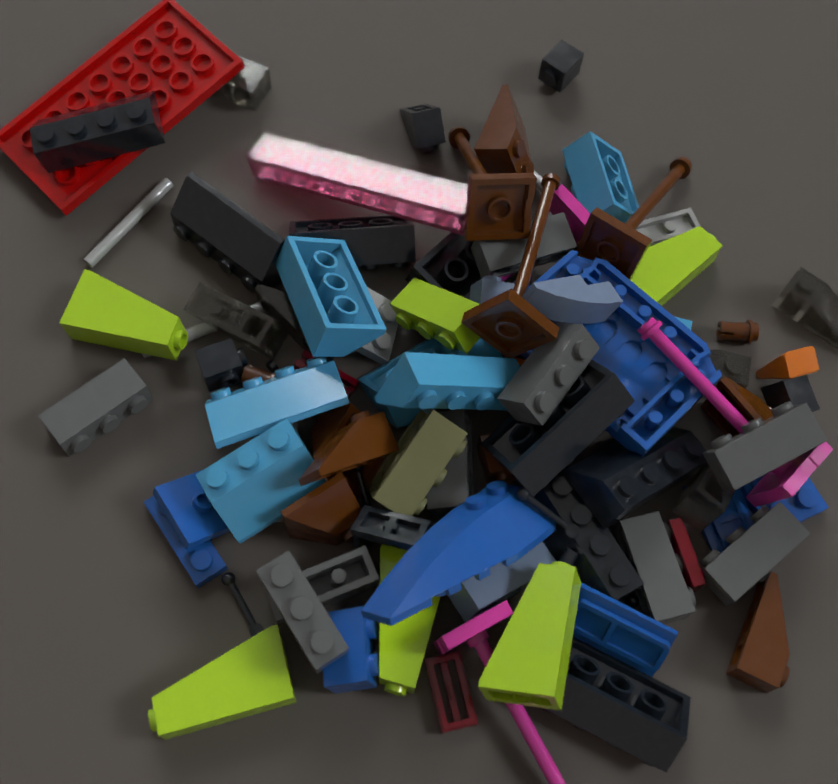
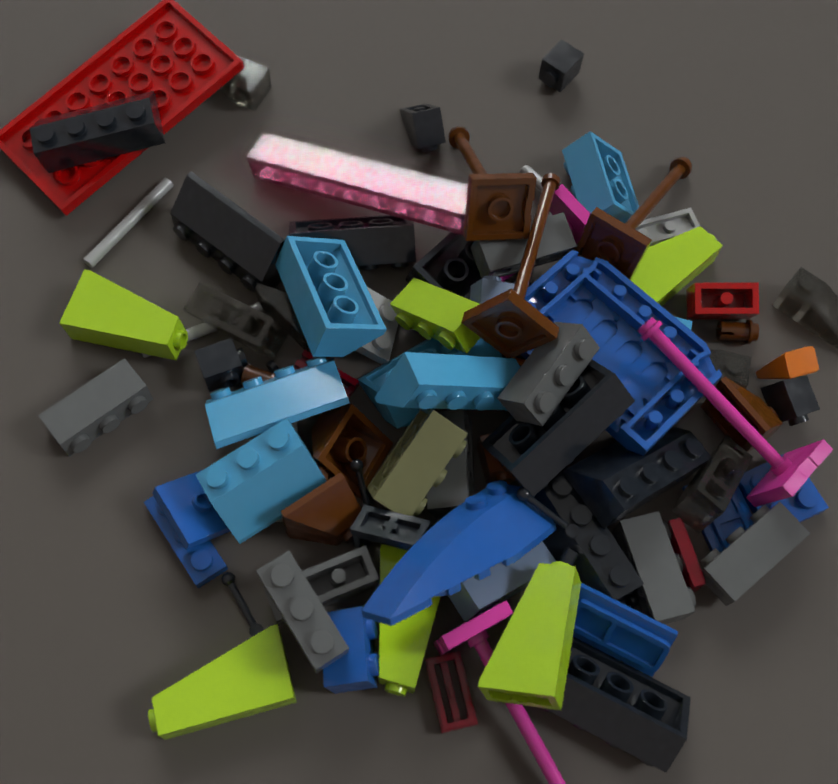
(353, 446): reddish brown slope -> none
(503, 140): reddish brown slope -> none
(573, 300): sand blue slope -> none
(723, 301): none -> red brick
(762, 642): reddish brown slope -> none
(764, 445): dark grey brick -> none

